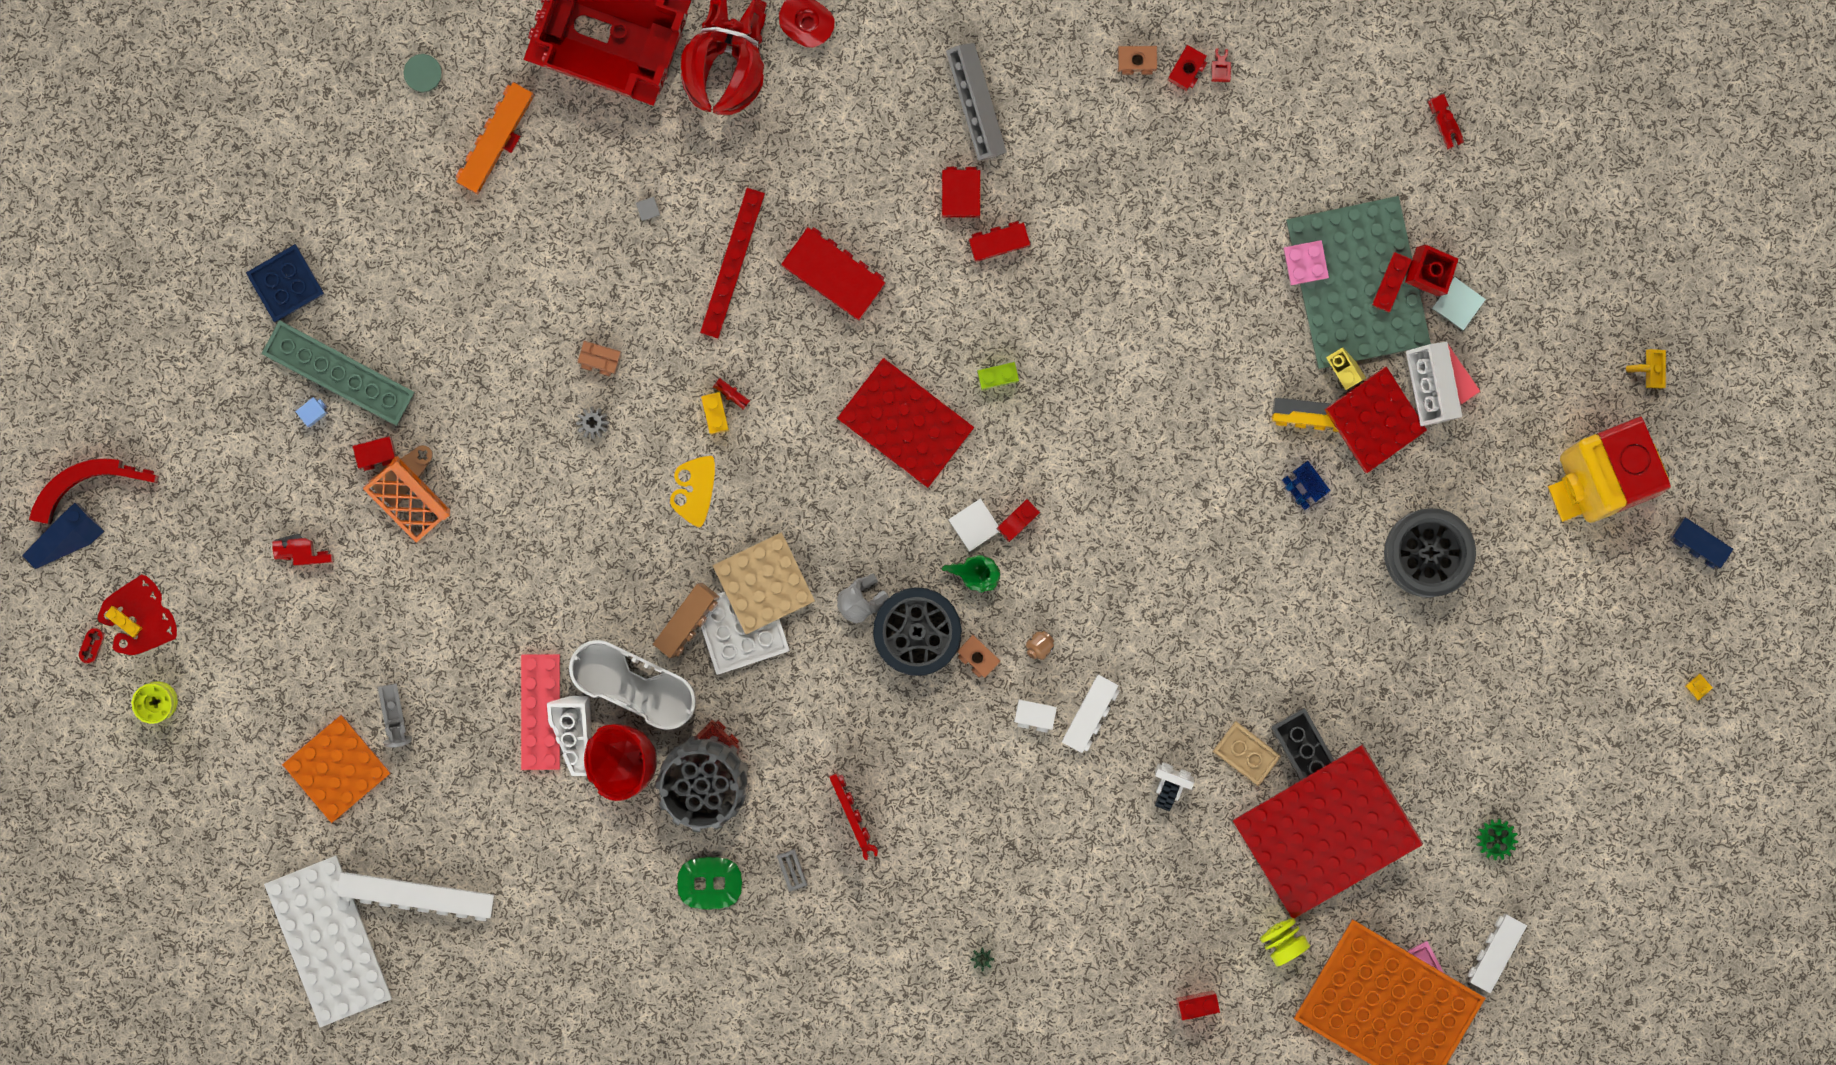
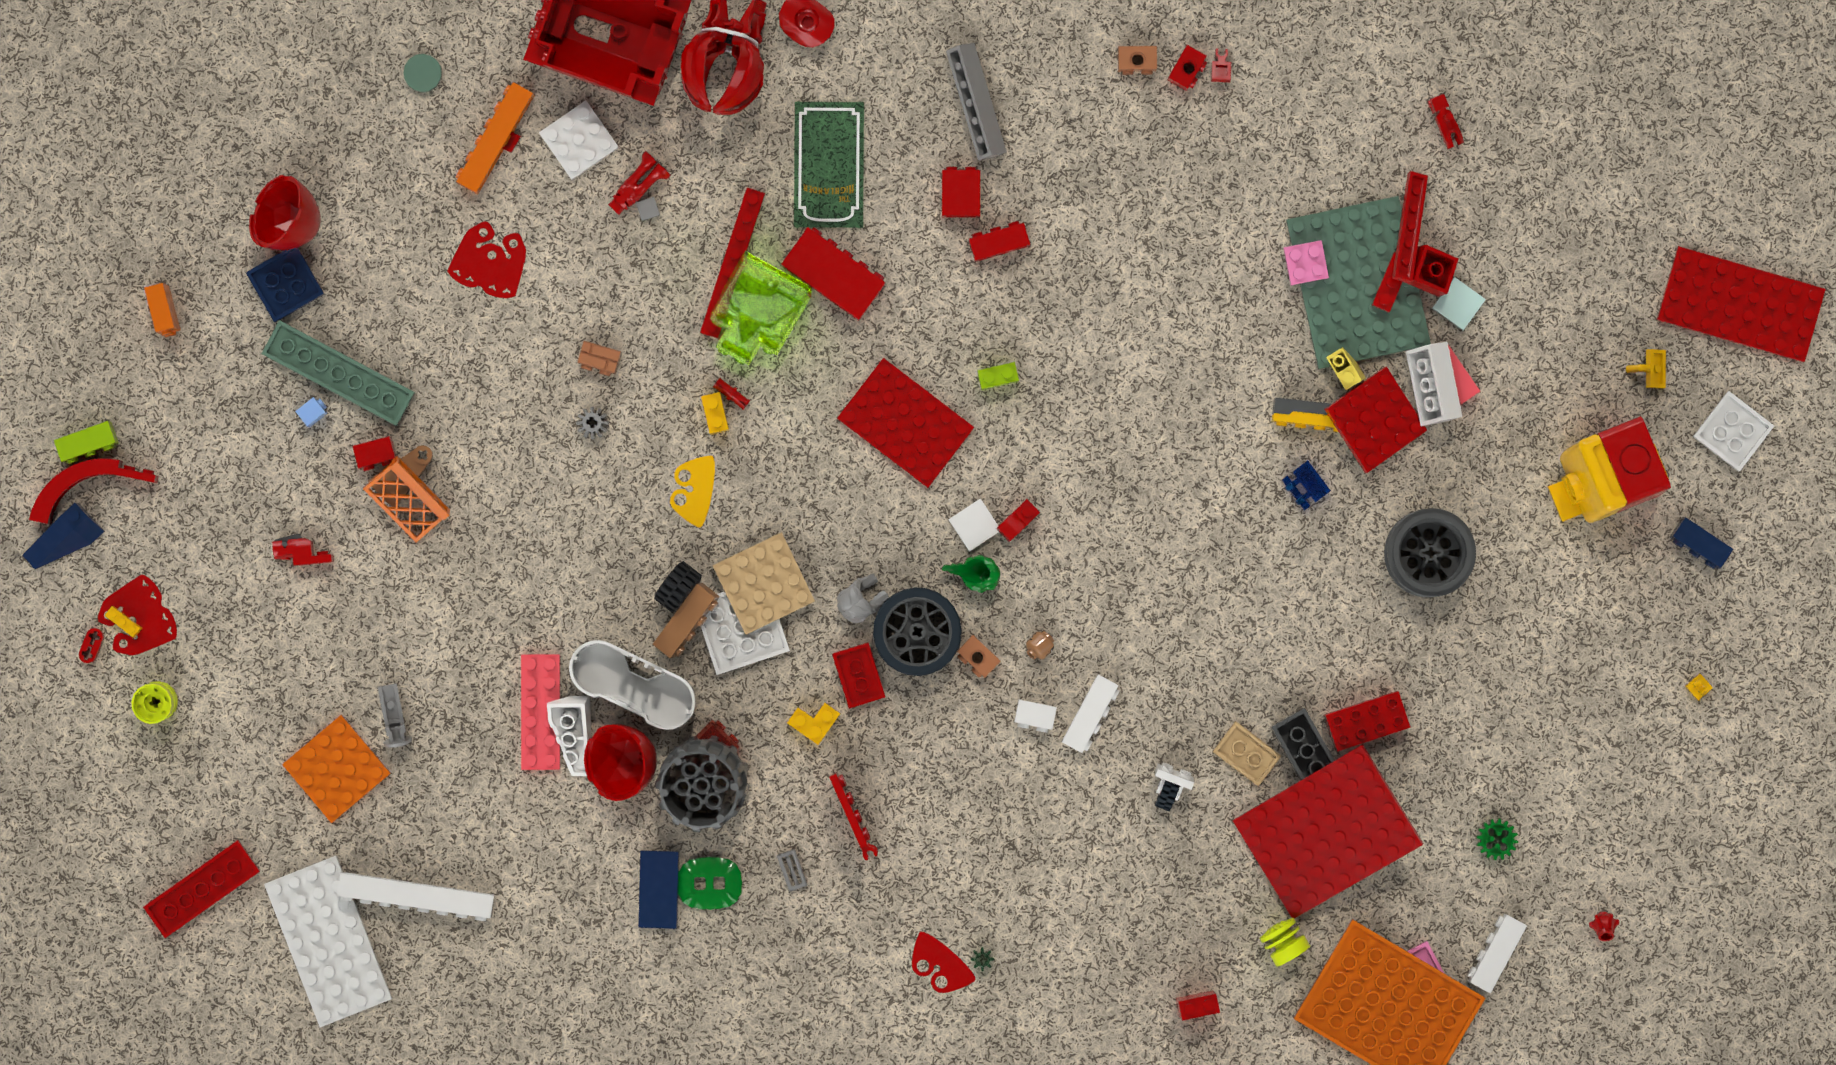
(86, 442): none -> lime brick
(162, 309): none -> orange brick
(201, 889): none -> red plate
(284, 215): none -> red piece
(488, 272): none -> red piece
(578, 140): none -> white plate
(630, 191): none -> red piece
(658, 889): none -> dark blue tile
(677, 586): none -> black tyre
(758, 309): none -> clear neon green panel
(815, 727): none -> yellow brick
(829, 164): none -> clear green piece
(858, 675): none -> red plate
(951, 966): none -> red piece
(1366, 721): none -> red brick
(1410, 227): none -> red plate
(1604, 926): none -> red rock
(1733, 431): none -> white plate
(1741, 304): none -> red plate

